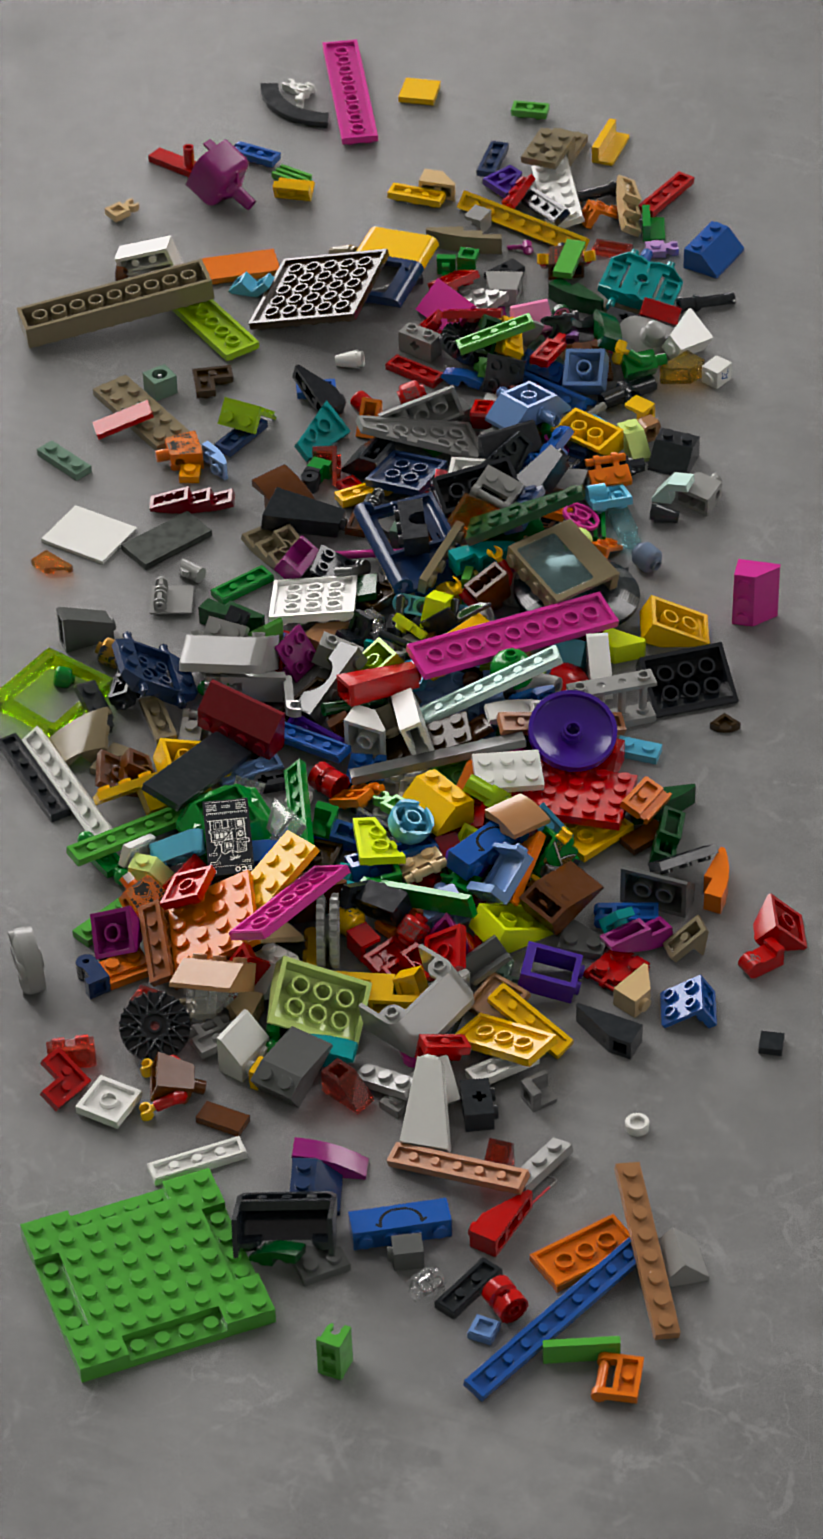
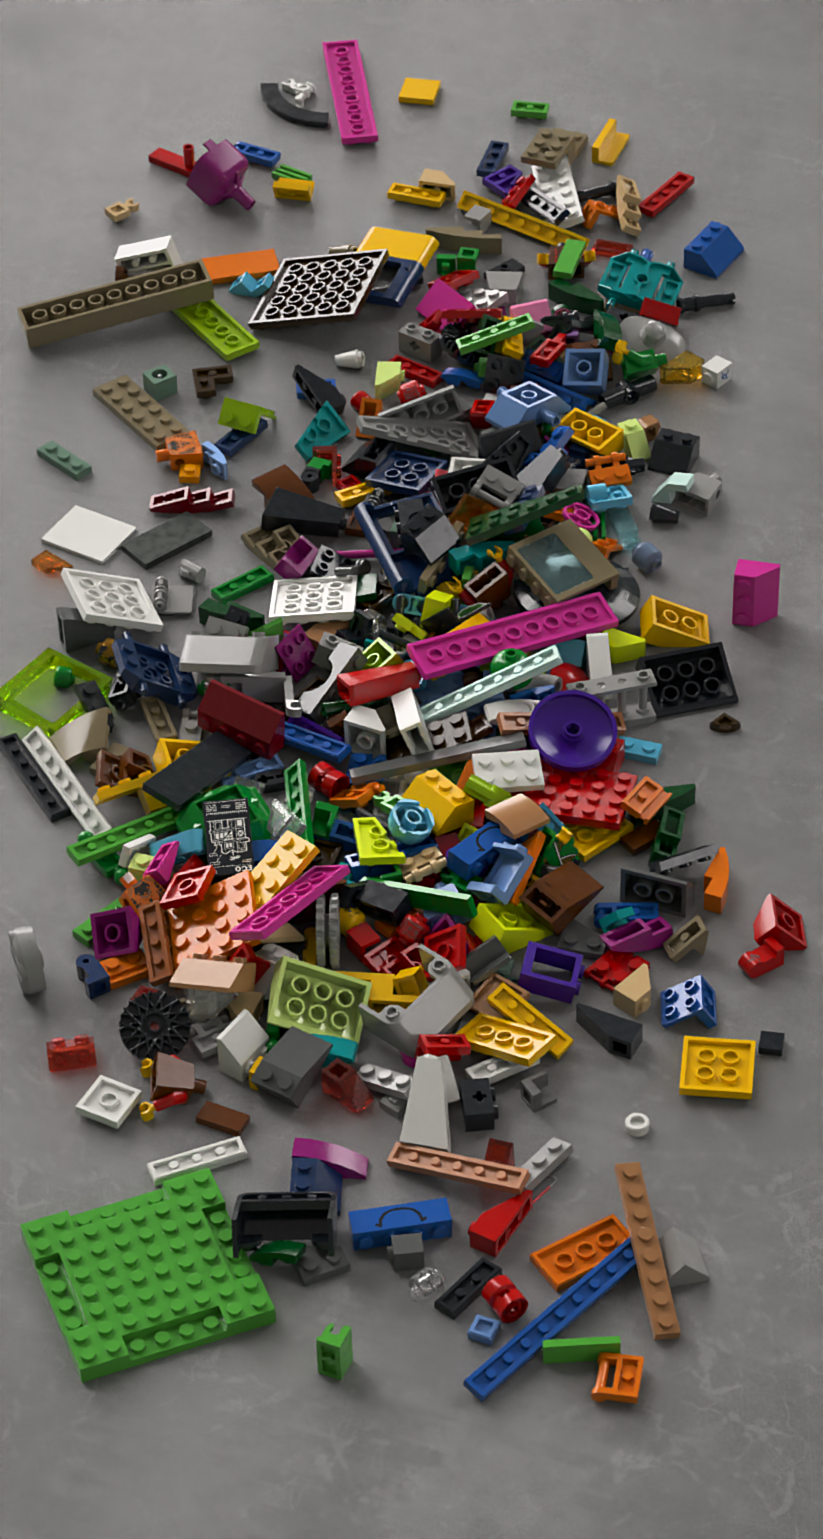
(68, 1079): red plate -> none
(112, 600): none -> white plate
(123, 419): tile -> none
(163, 862): none -> dark pink slope
(388, 378): none -> yellowish green slope
(429, 534): none -> black slope
(526, 246): magenta hand -> none
(640, 406): yellow panel -> none
(653, 227): green panel -> none
(660, 248): lavender plate -> none
(688, 335): white slope -> none
(717, 1067): none -> yellow plate

